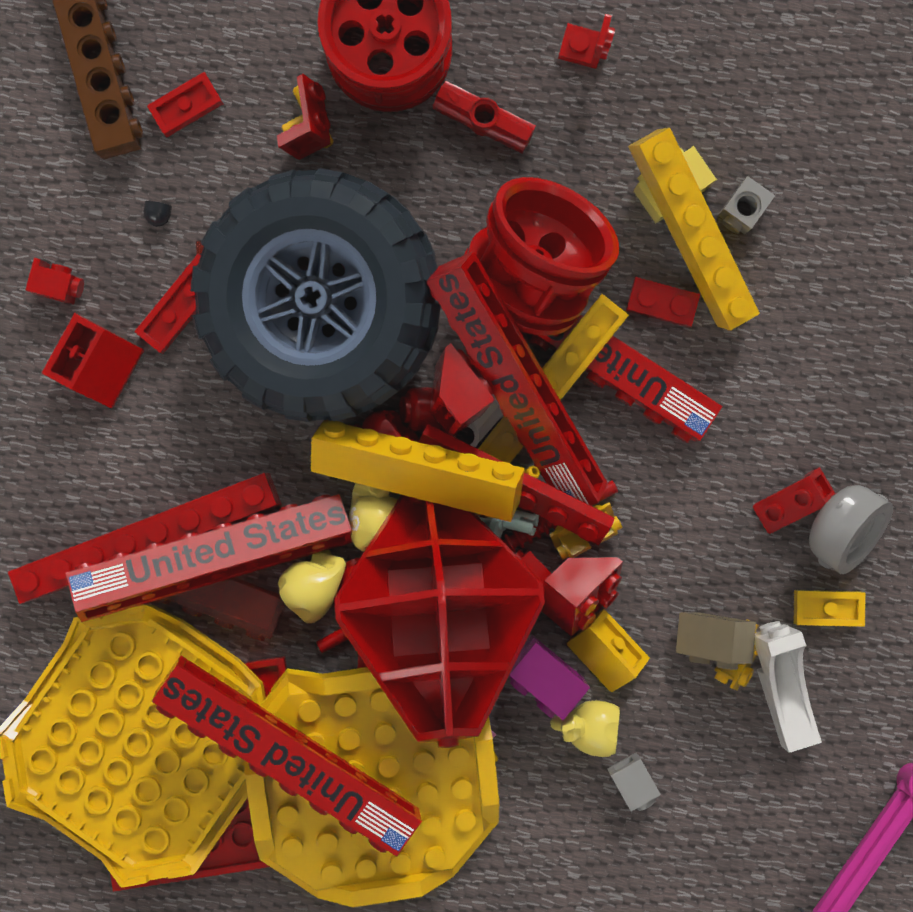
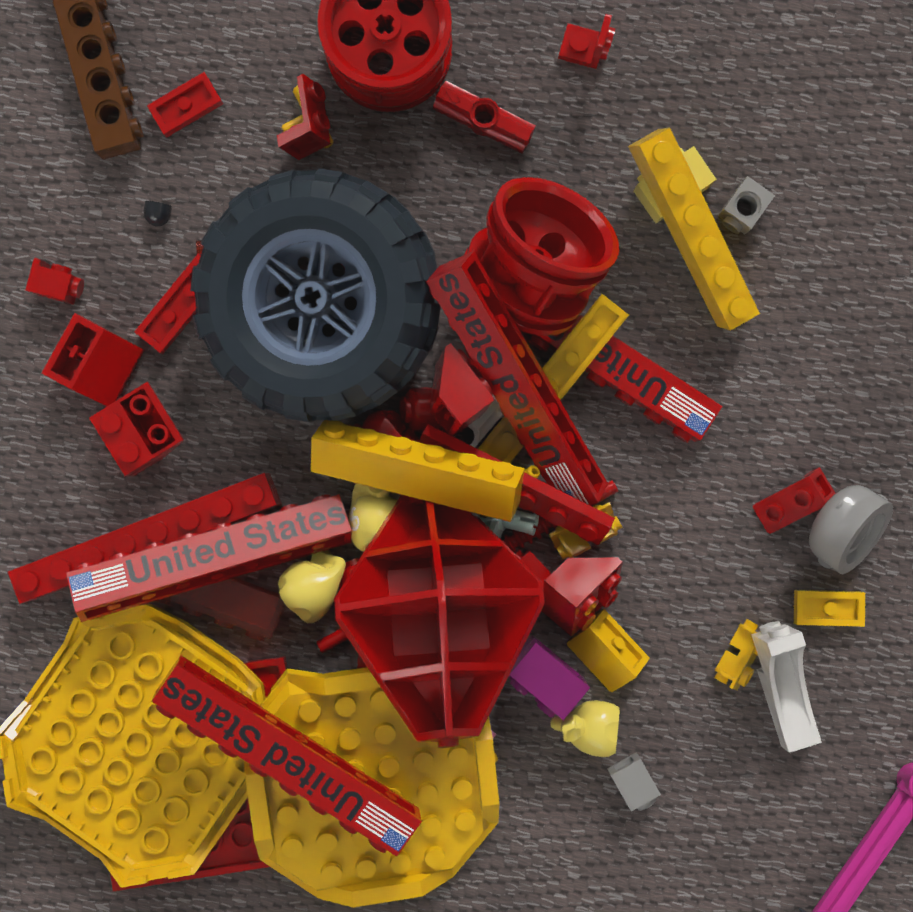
(137, 430): none -> red slope
(663, 302): red plate -> none
(716, 639): dark tan brick -> none

